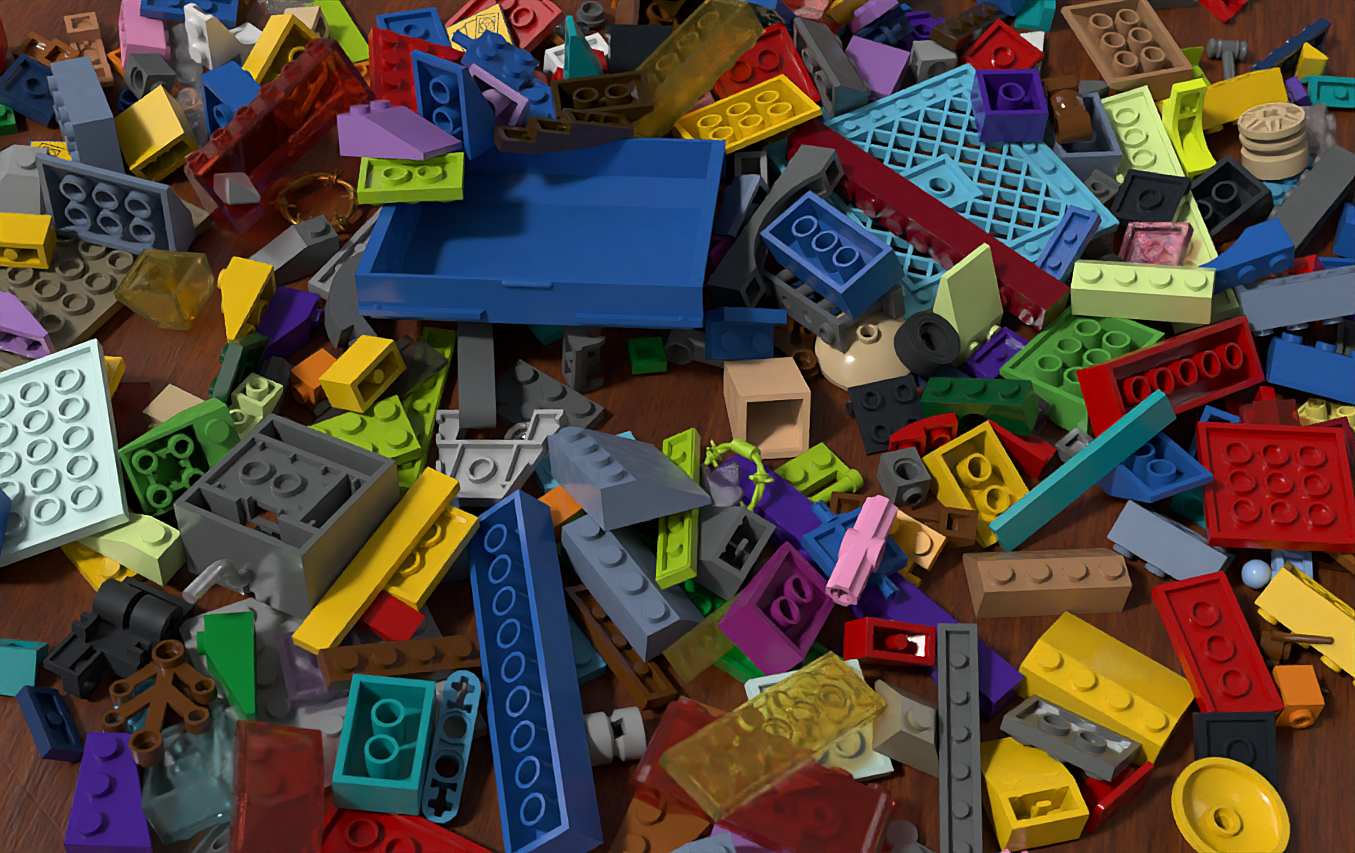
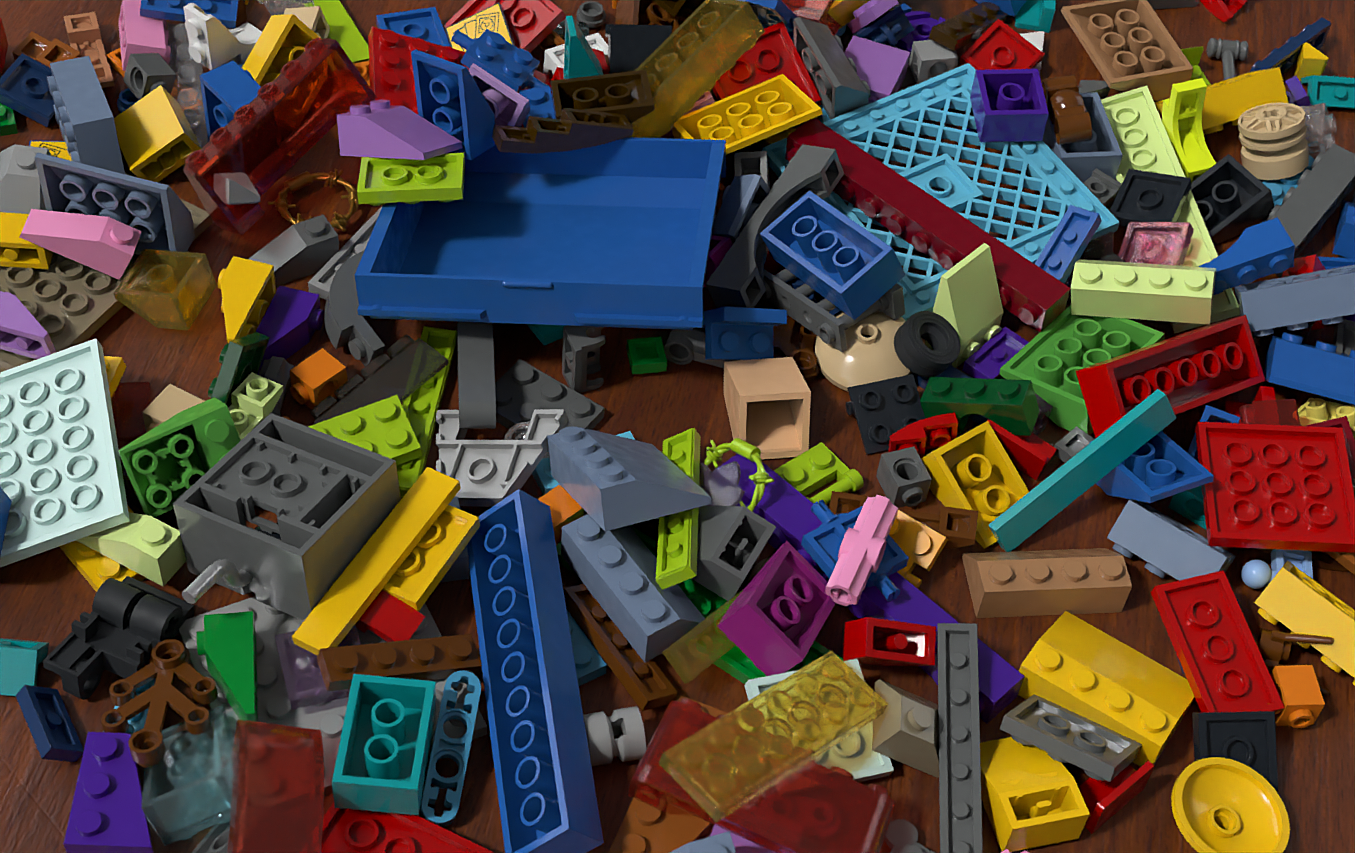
(87, 239): none -> bright pink slope
(362, 373): yellow brick -> none

